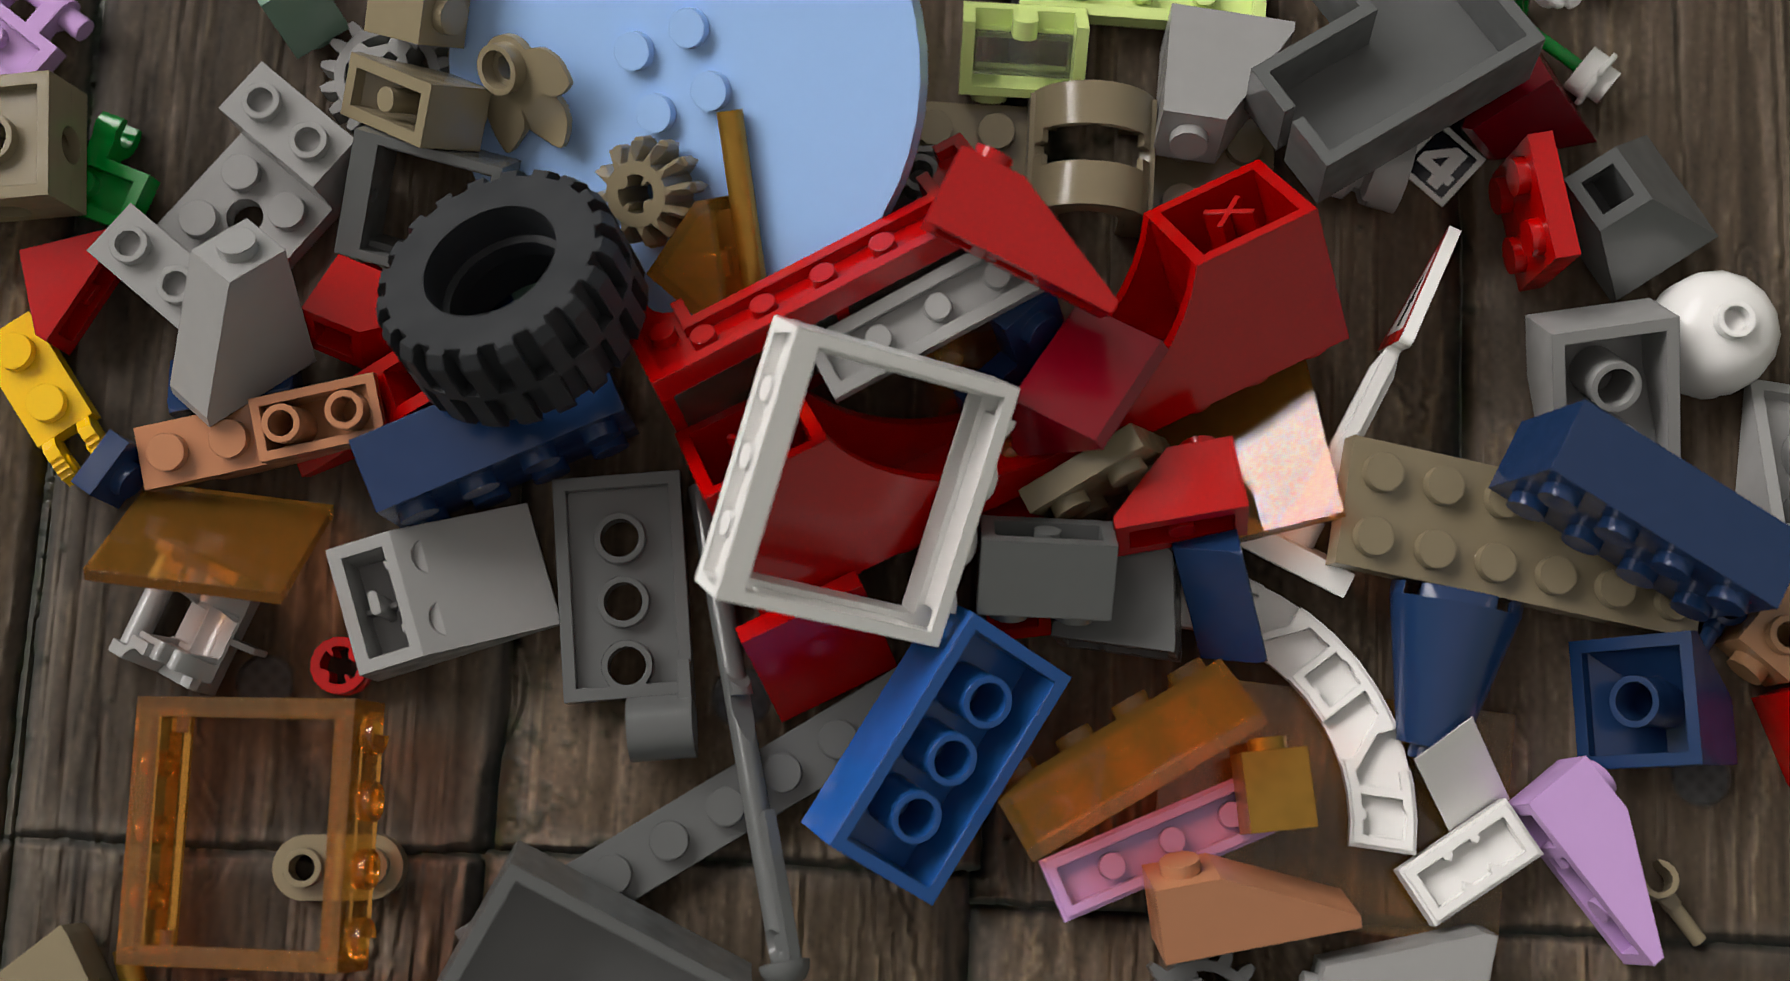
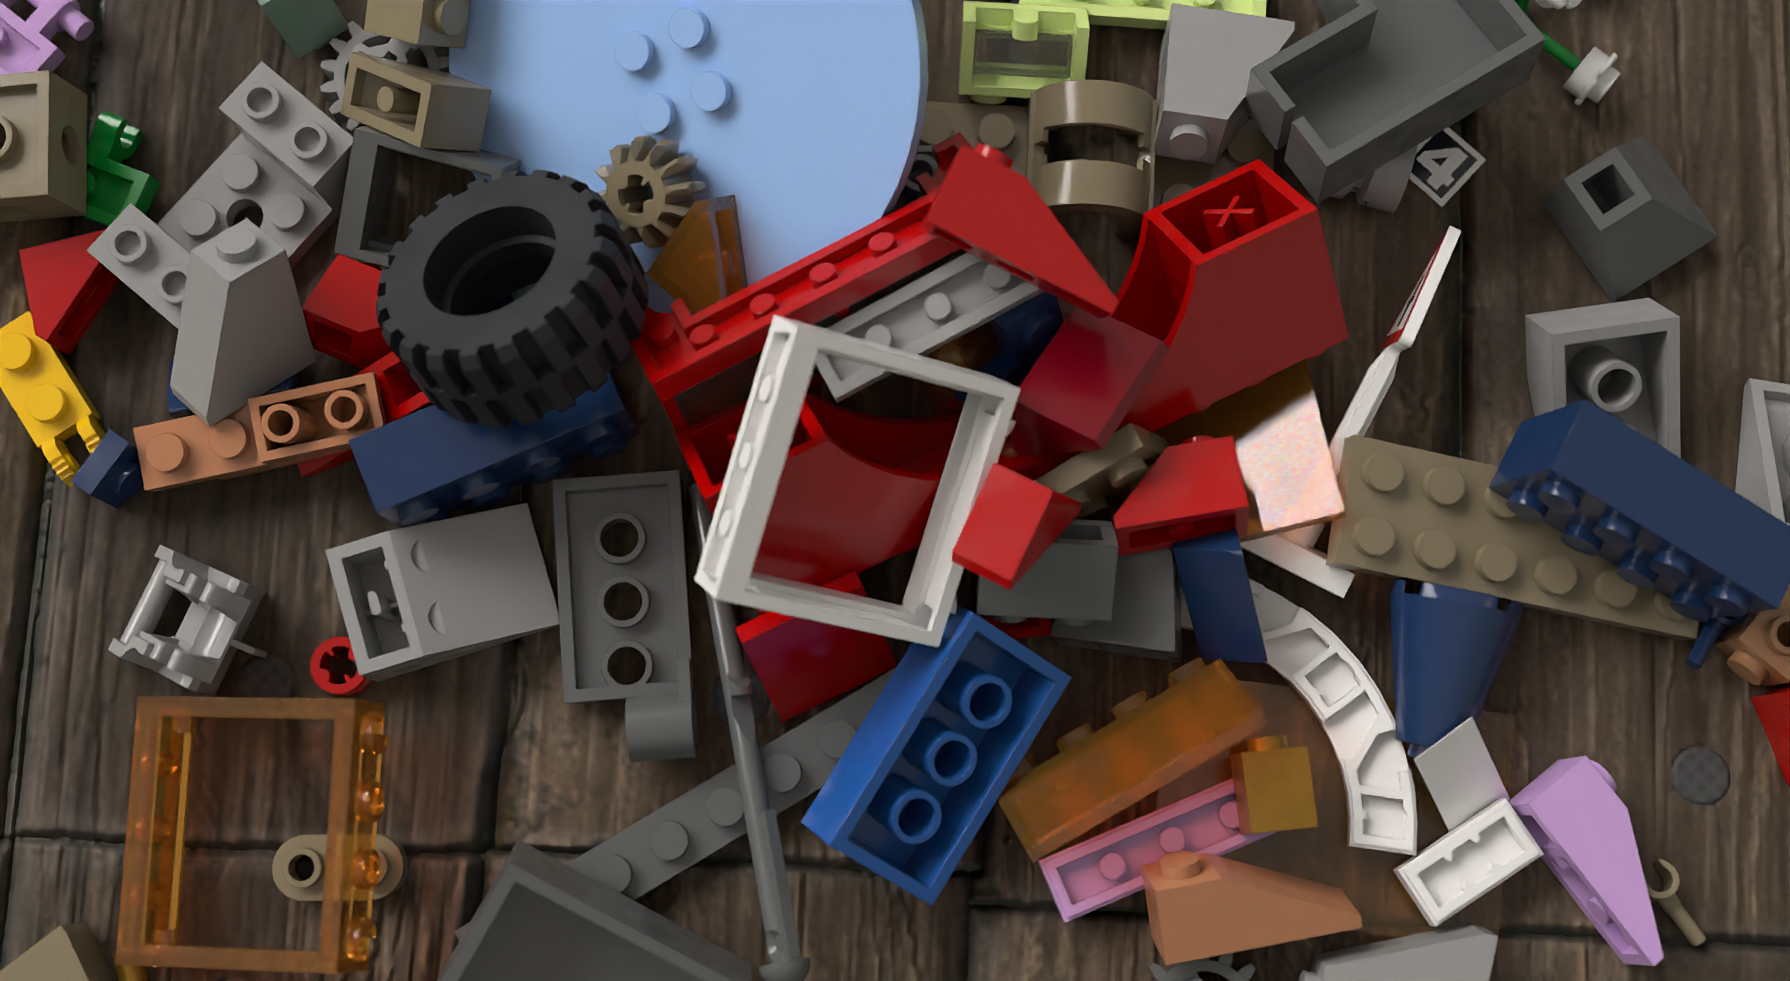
(211, 544): clear orange piece -> none
(525, 91): dark tan plate -> none
(741, 196): pearl gold bar -> none
(1011, 526): none -> red slope
(1528, 109): dark red slope -> none
(1535, 212): red plate -> none
(1650, 703): dark blue slope -> none
(1725, 332): white cylinder -> none

